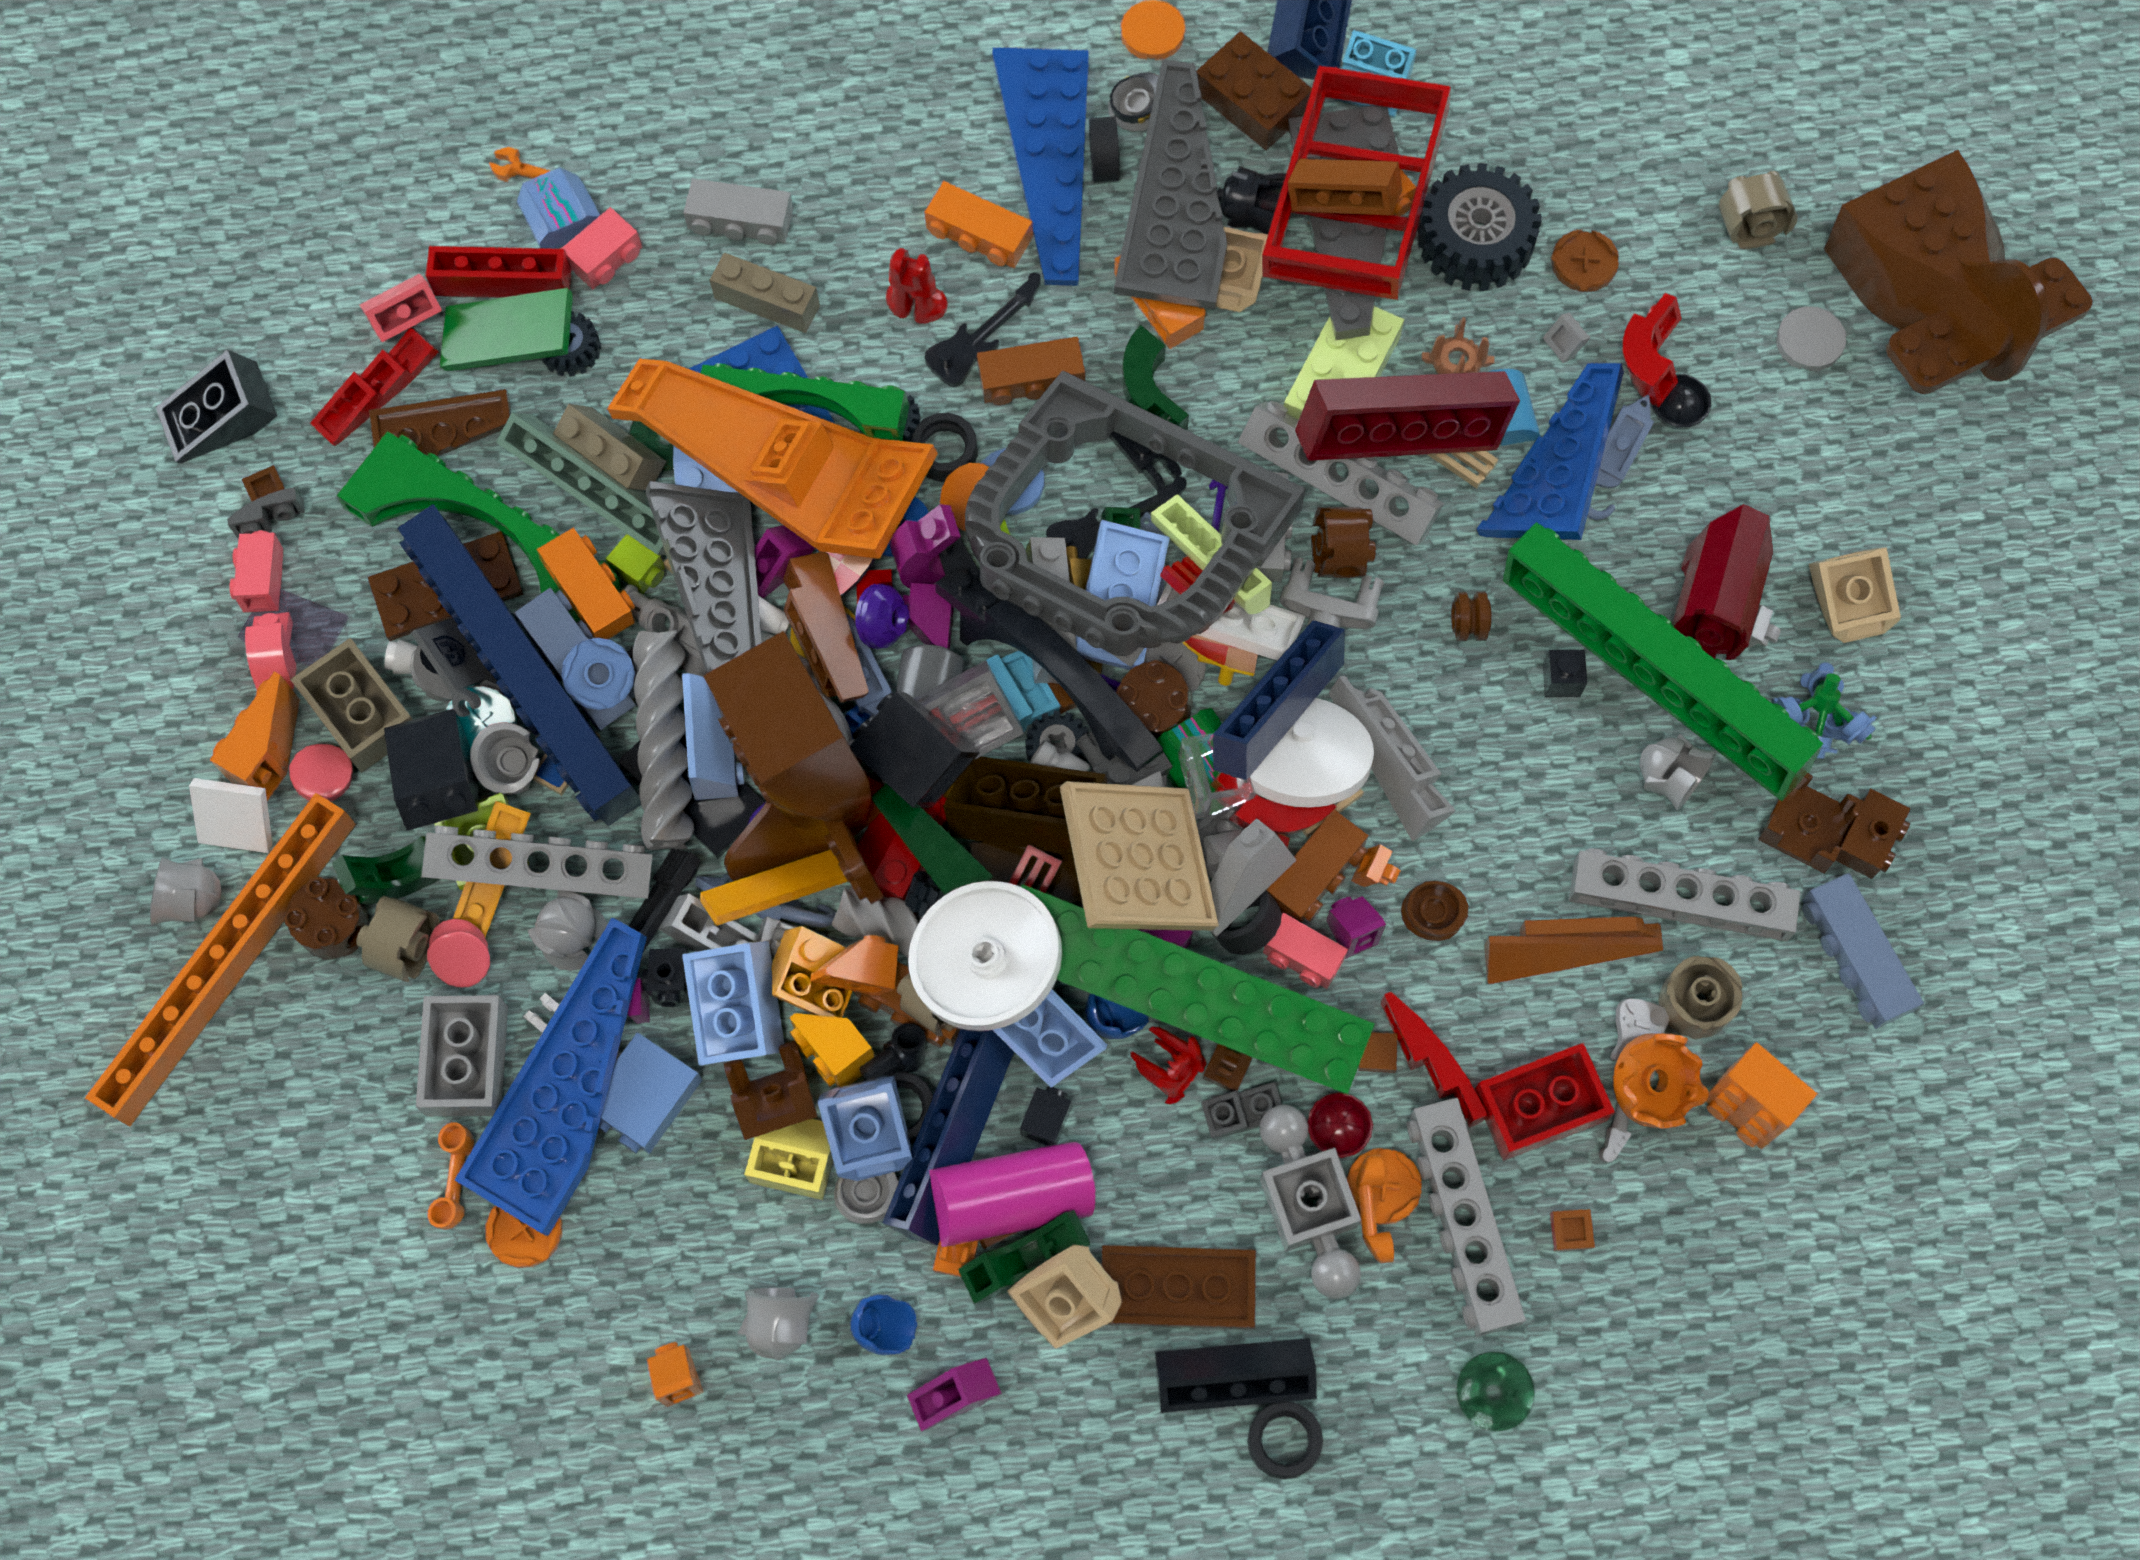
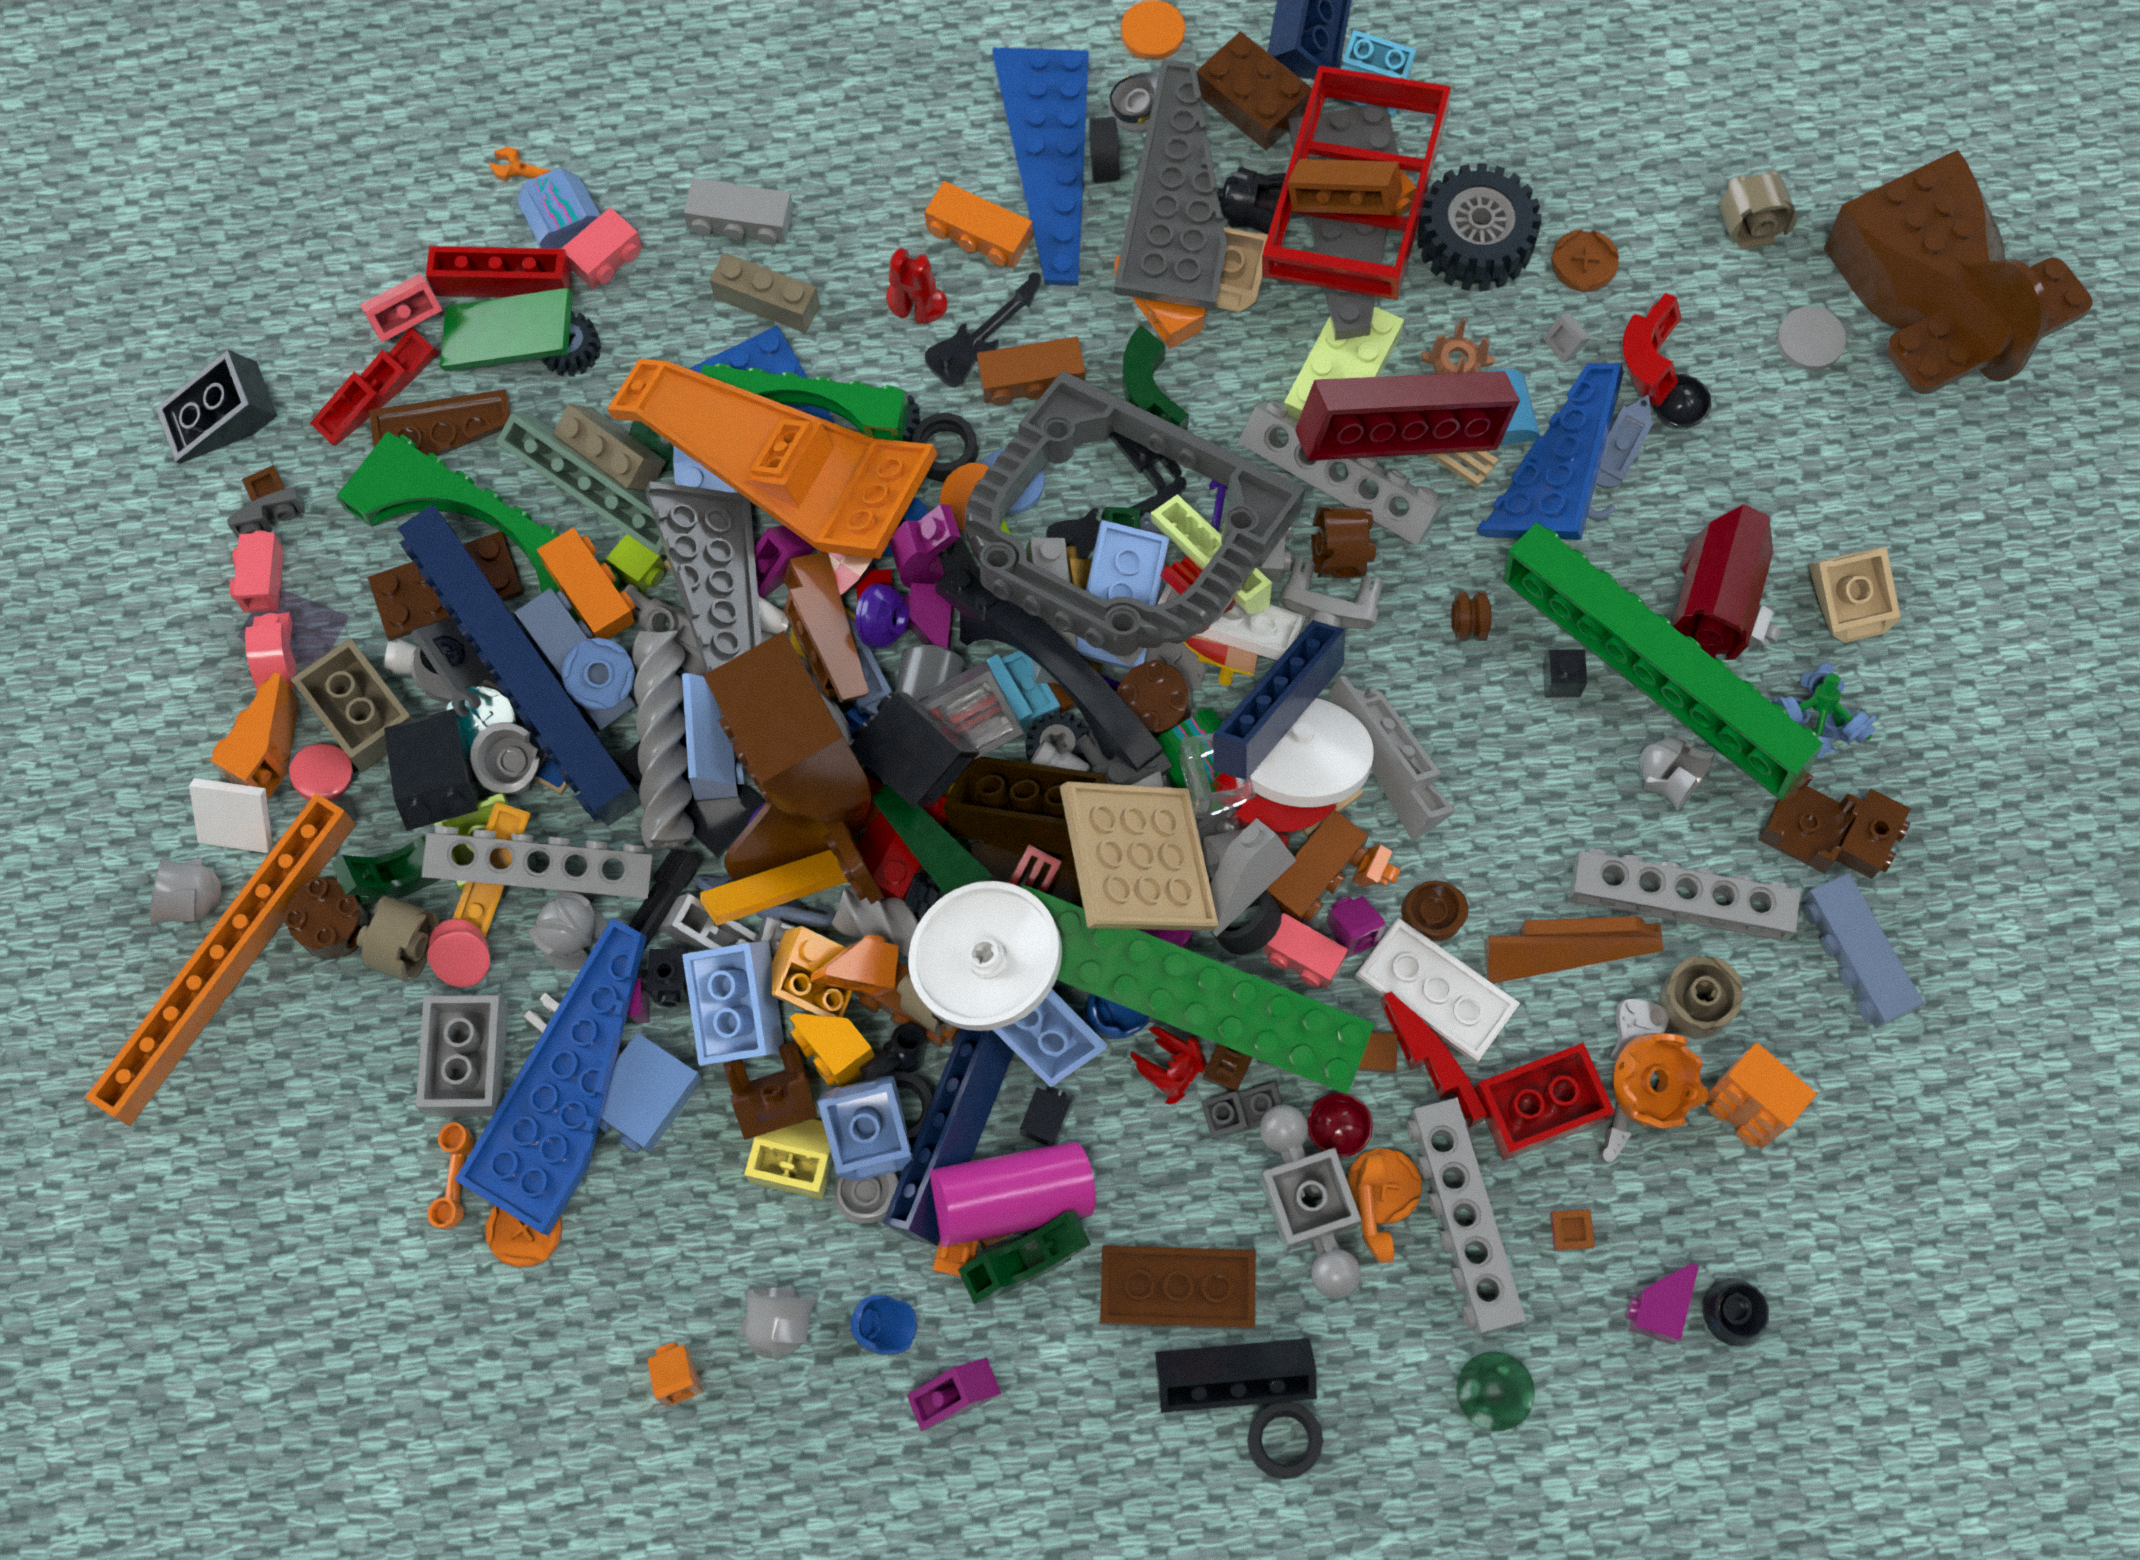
(1067, 1296): tan slope -> none
(1439, 989): none -> white tile
(1663, 1306): none -> magenta slope
(1725, 1304): none -> black hat

